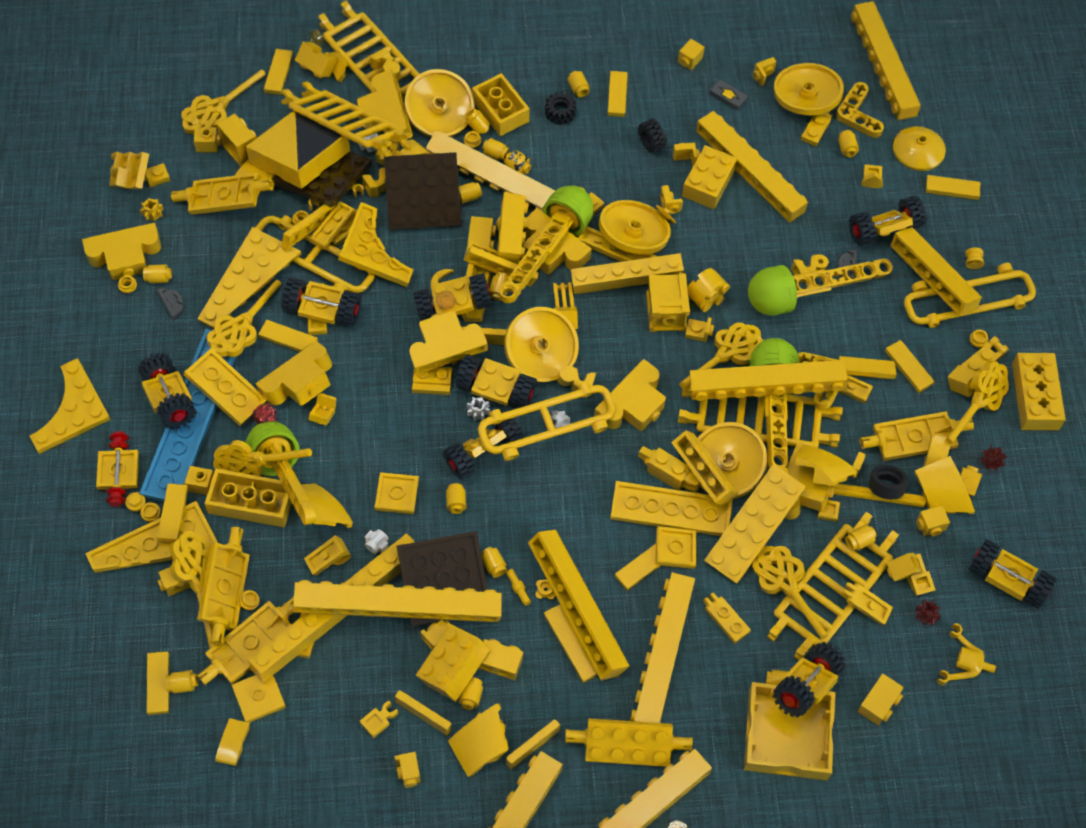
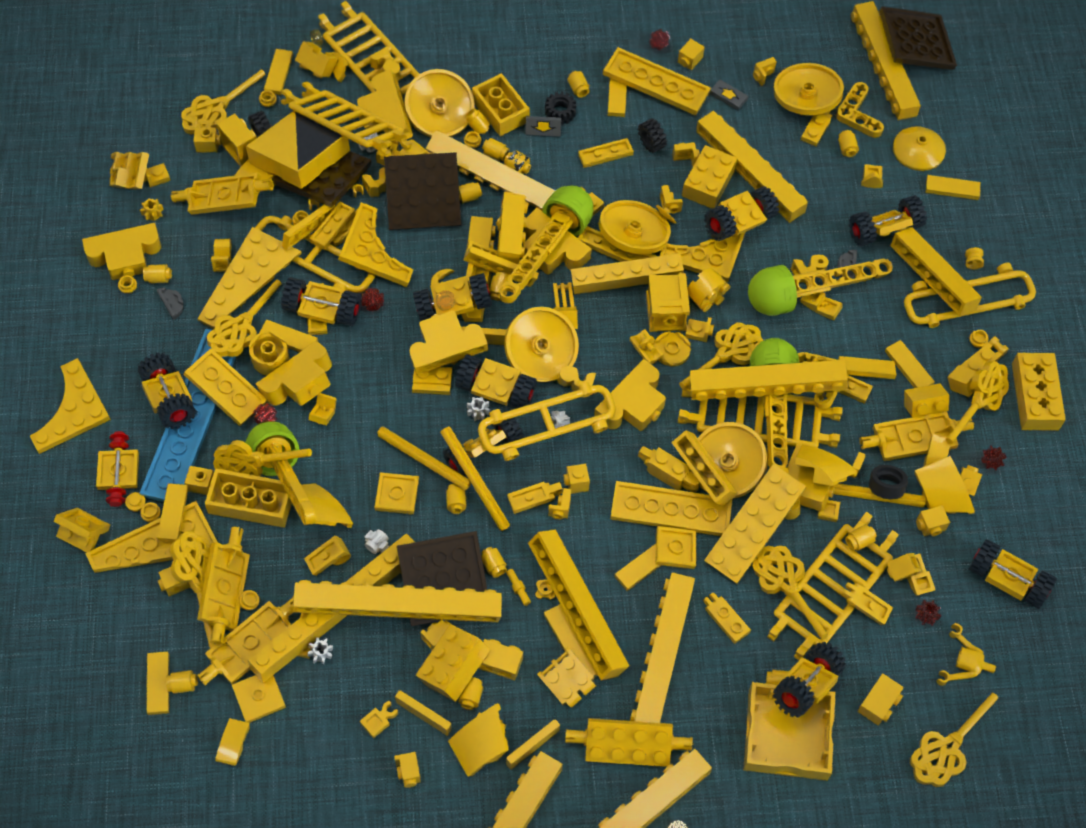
(80, 528): none -> yellow bracket
(222, 255): none -> yellow leg
(259, 123): none -> black tyre
(267, 94): none -> yellow plate
(268, 352): none -> yellow brick
(316, 654): none -> white gear
(372, 299): none -> clear red gear
(424, 458): none -> yellow axle
(475, 478): none -> yellow axle
(533, 496): none -> yellow hinge
(543, 126): none -> dark grey tile
(561, 510): none -> yellow bracket
(568, 678): none -> yellow plate
(577, 478): none -> yellow brick
(605, 153): none -> yellow tile
(646, 347): none -> yellow hips
(656, 81): none -> yellow plate
(659, 39): none -> clear red gear
(675, 348): none -> yellow tile
(709, 254): none -> yellow plate
(741, 213): none -> plate
(822, 305): none -> yellow slope
(917, 38): none -> dark brown plate
(926, 400): none -> yellow brick
(933, 772): none -> yellow piece

